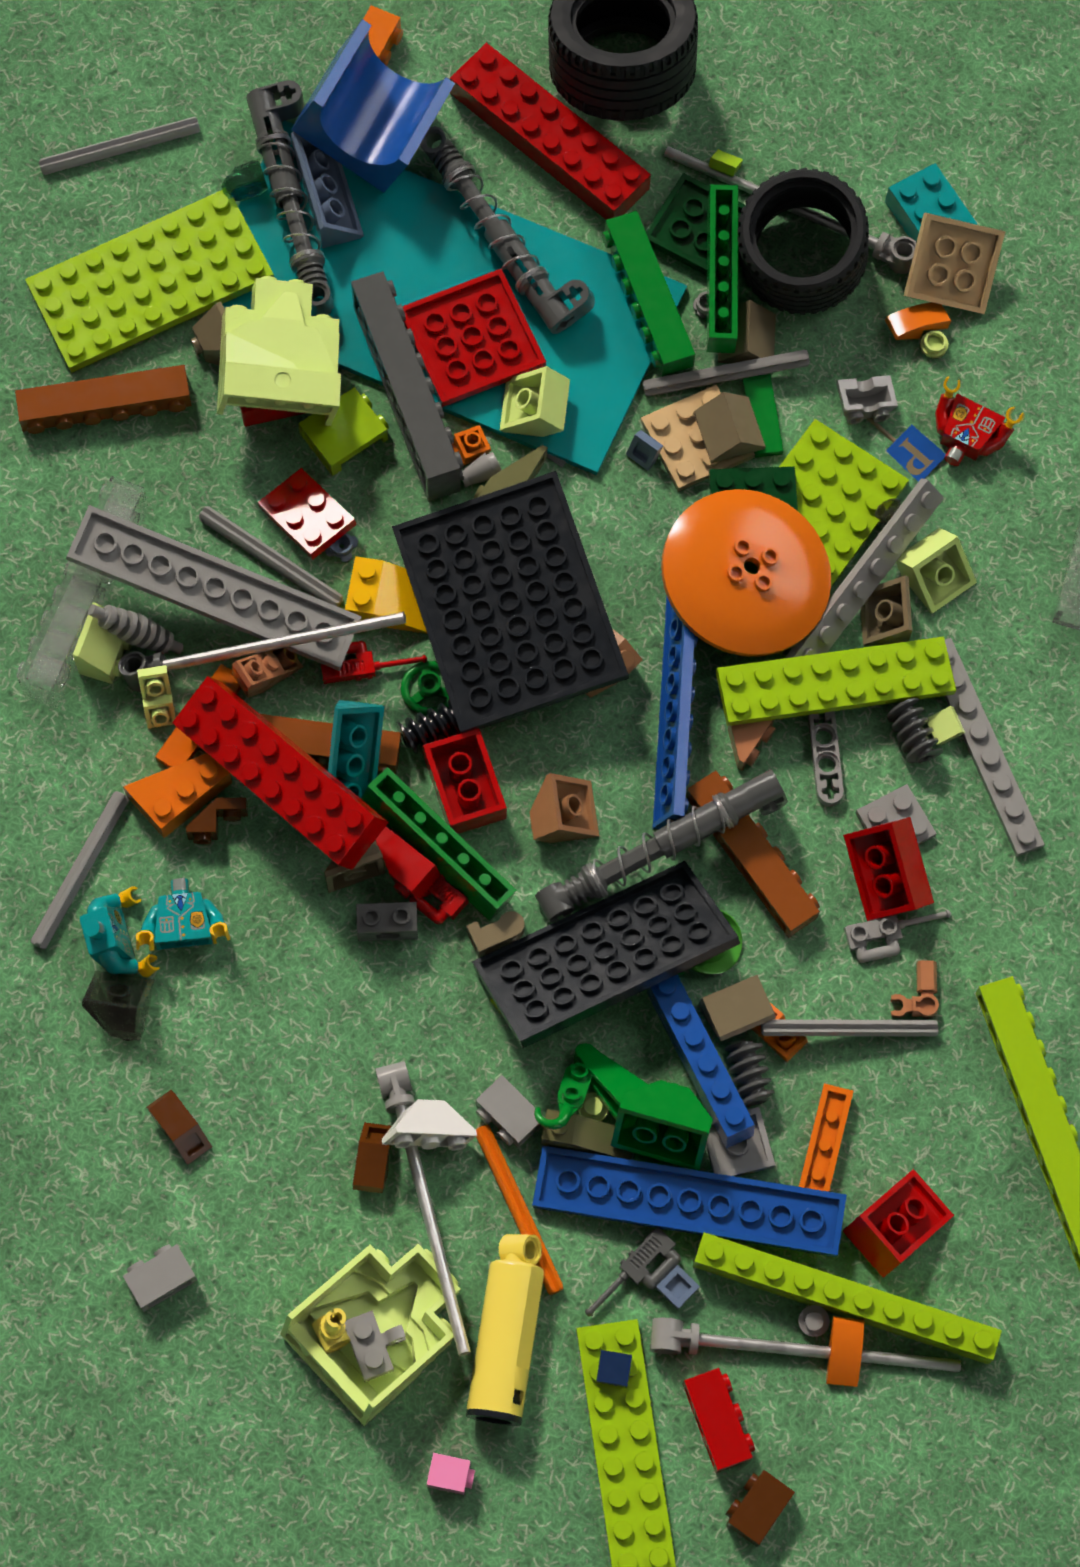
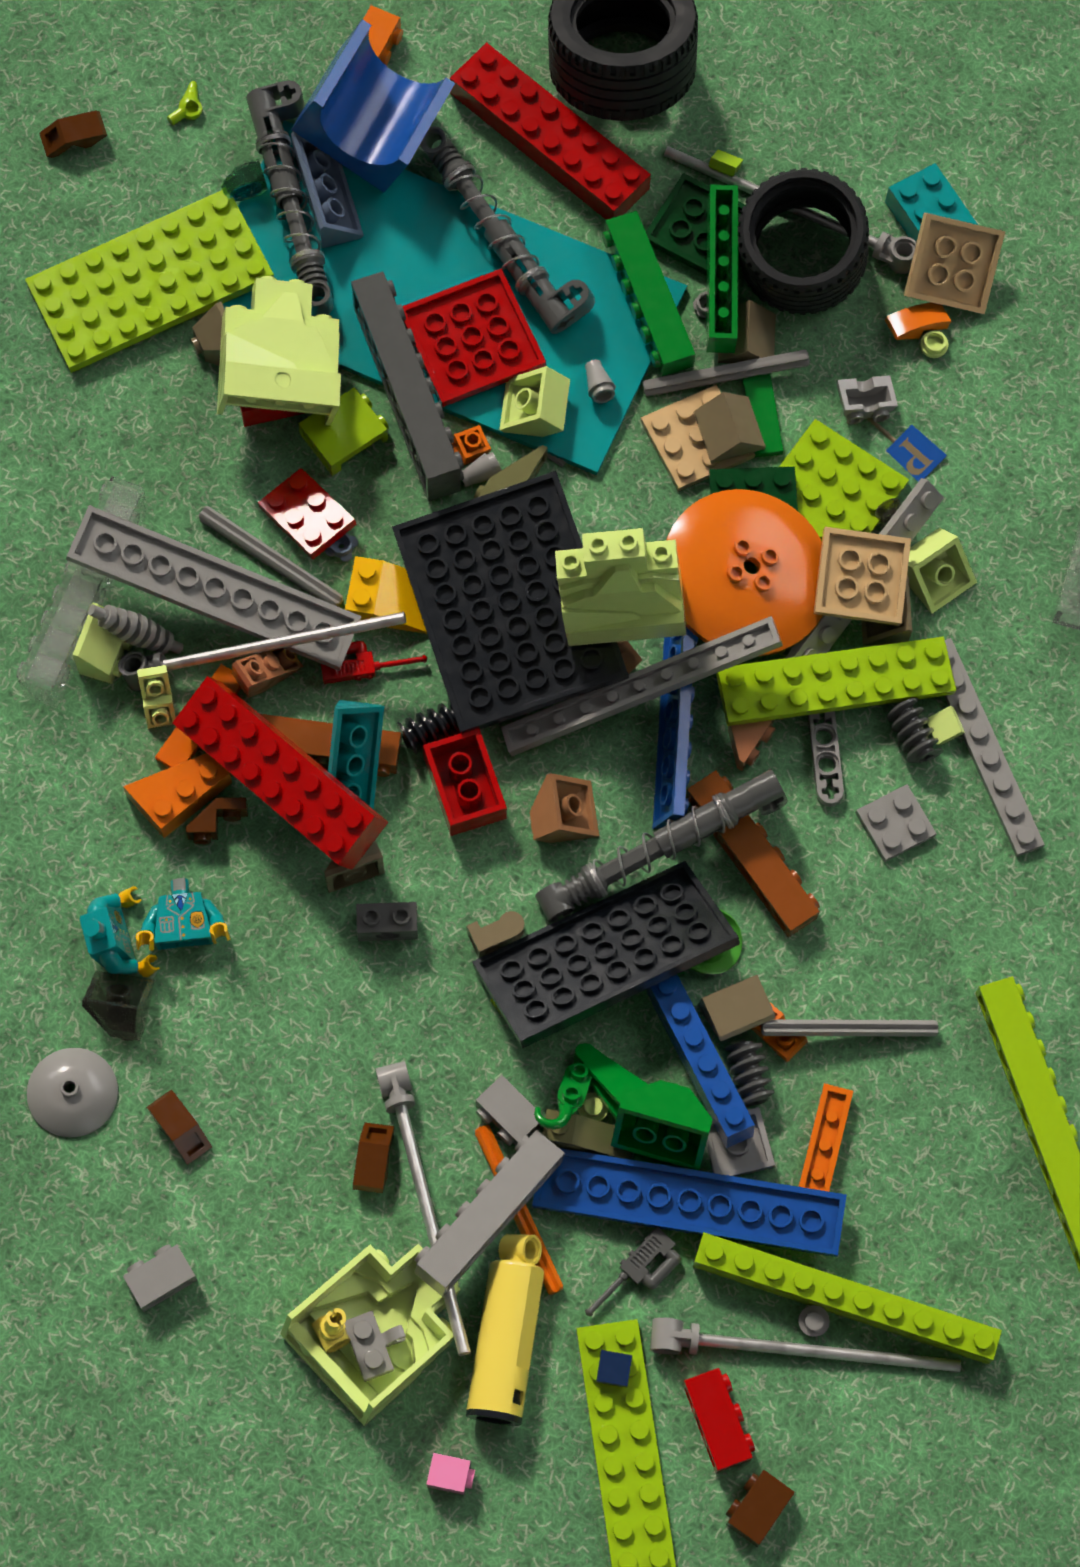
(77, 130): none -> reddish brown slope
(79, 870): light grey axle -> none
(85, 1107): none -> light grey dish
(103, 398): dark orange brick -> none
(119, 145): light grey axle -> none
(188, 107): none -> lime animal
(407, 867): red slope -> none
(425, 678): green piece -> none
(430, 1126): white slope -> none
(439, 844): green brick -> none
(451, 899): red piece -> none
(488, 1213): none -> light grey brick
(600, 385): none -> light grey cone
(620, 588): none -> yellowish green panel
(642, 686): none -> light grey plate
(644, 450): sand blue plate -> none
(677, 1287): sand blue plate -> none
(845, 1351): orange slope -> none
(862, 576): none -> tan plate
(886, 928): light grey piece -> none
(888, 869): red slope -> none
(898, 1223): red slope -> none
(926, 1004): nougat bar -> none
(970, 427): red torso -> none

